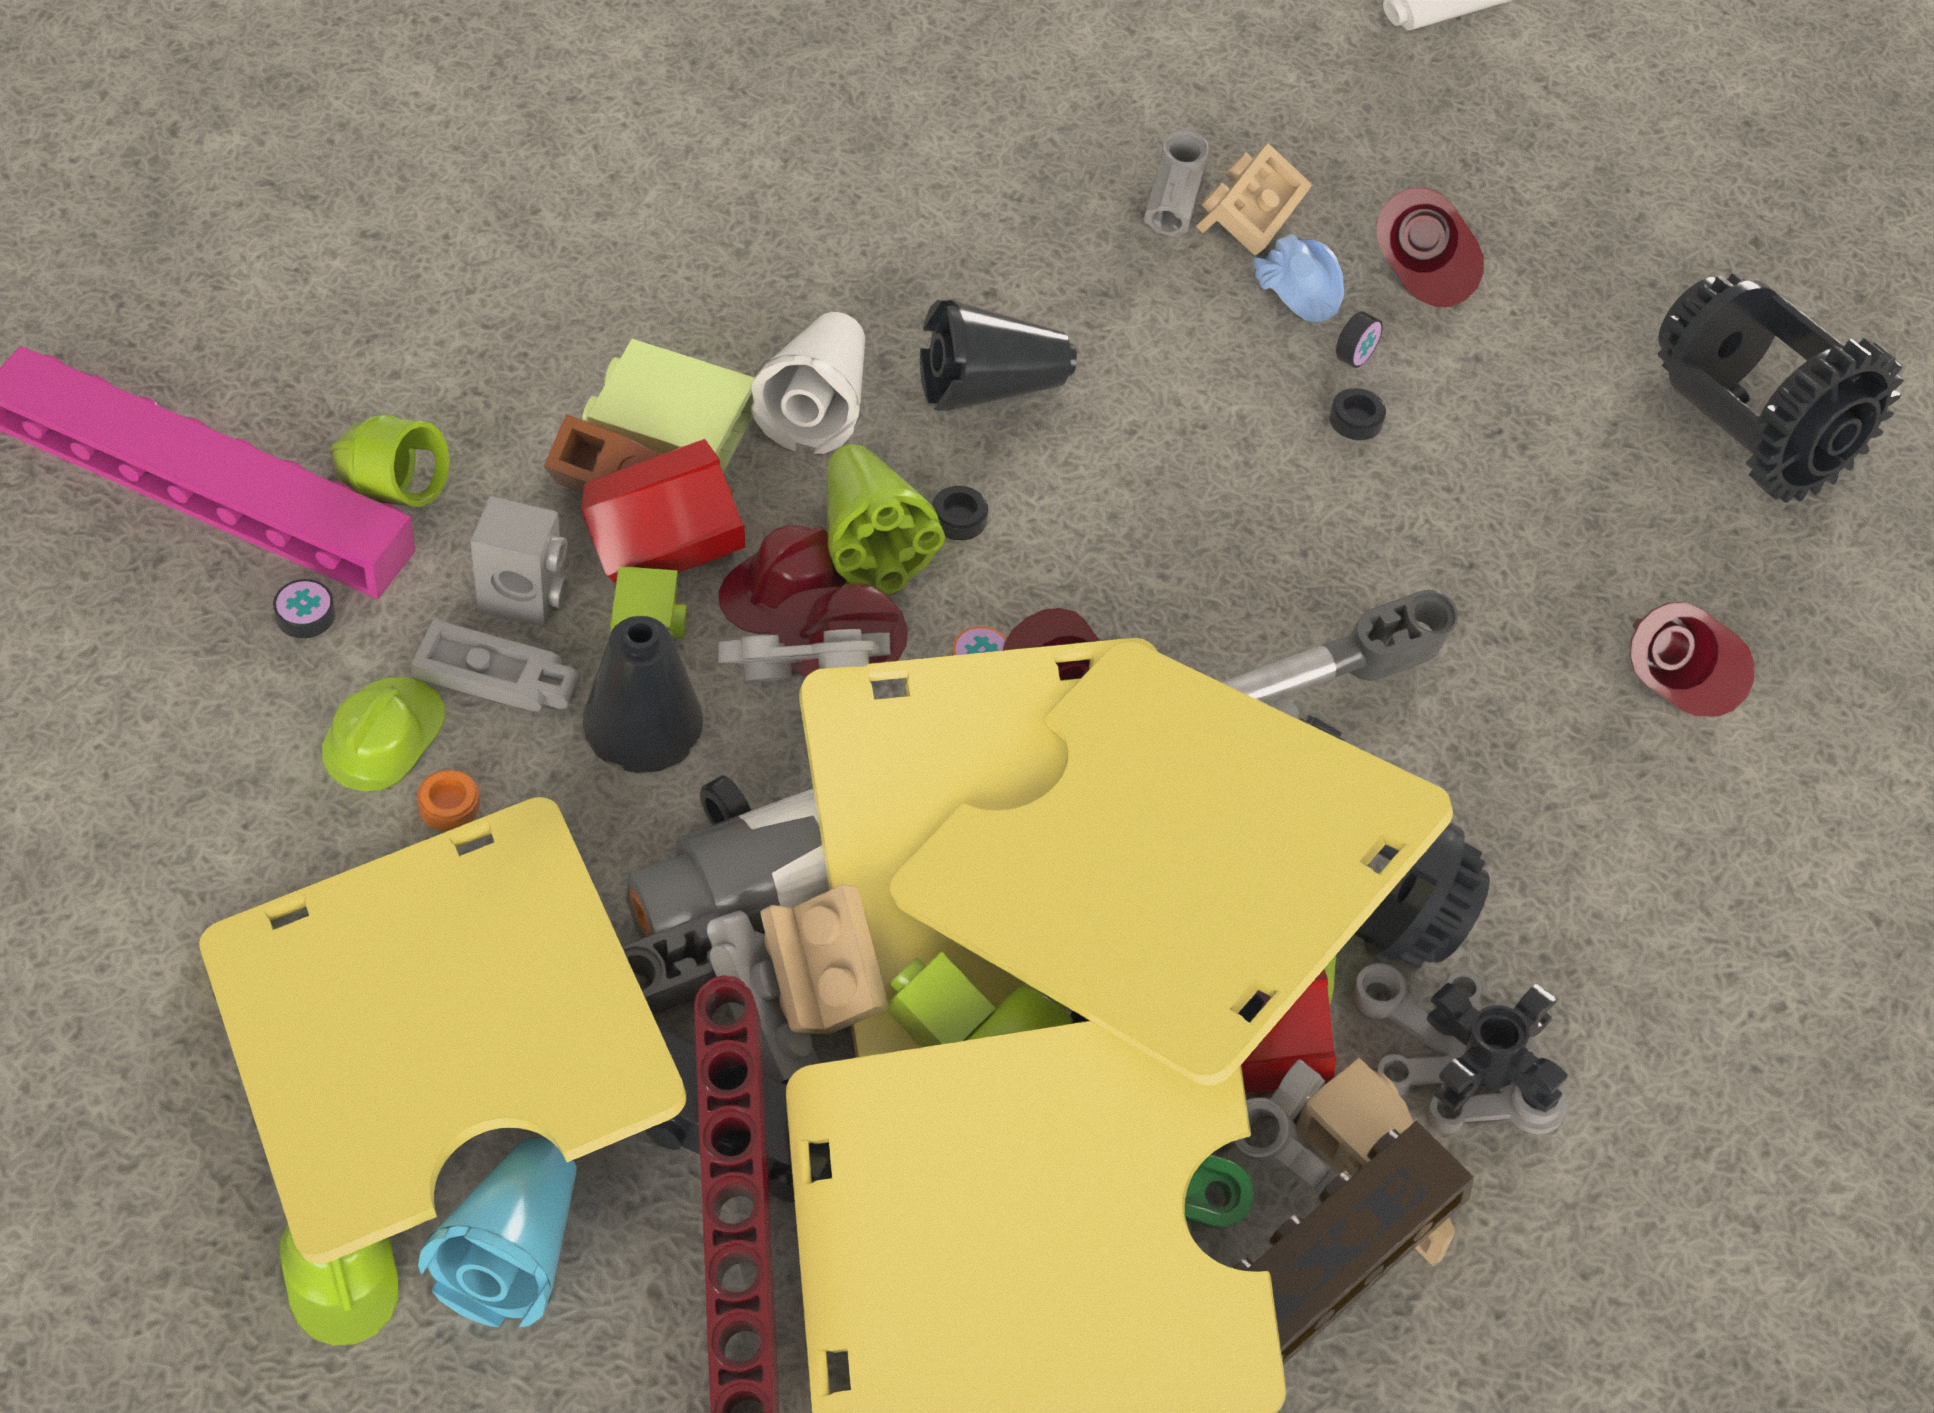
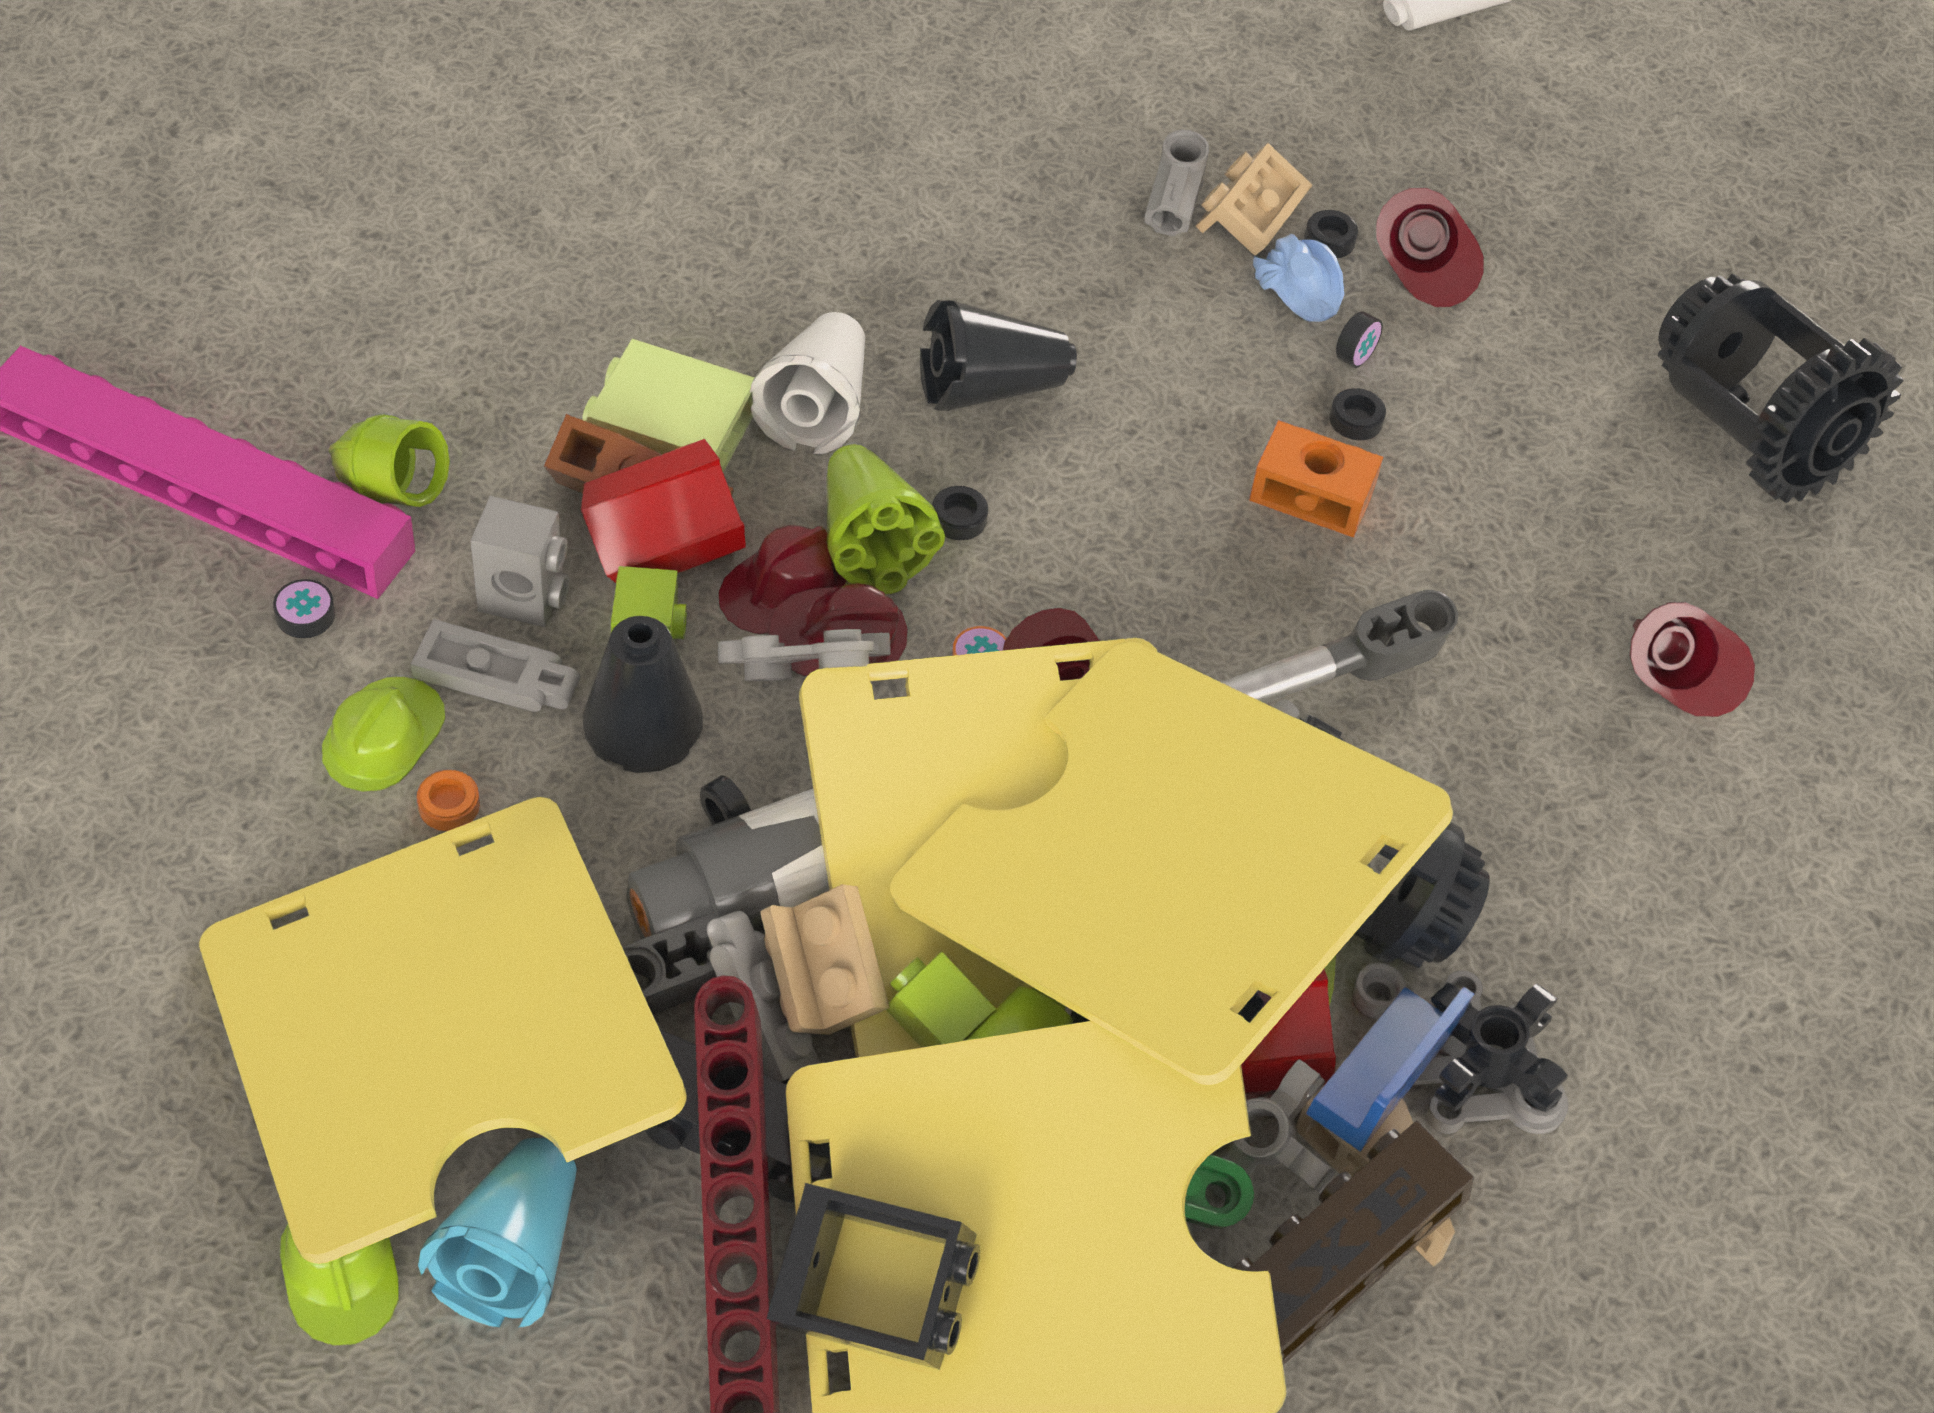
(810, 1258): none -> black window
(1316, 478): none -> orange brick
(1334, 230): none -> black tile
(1385, 1066): none -> panel

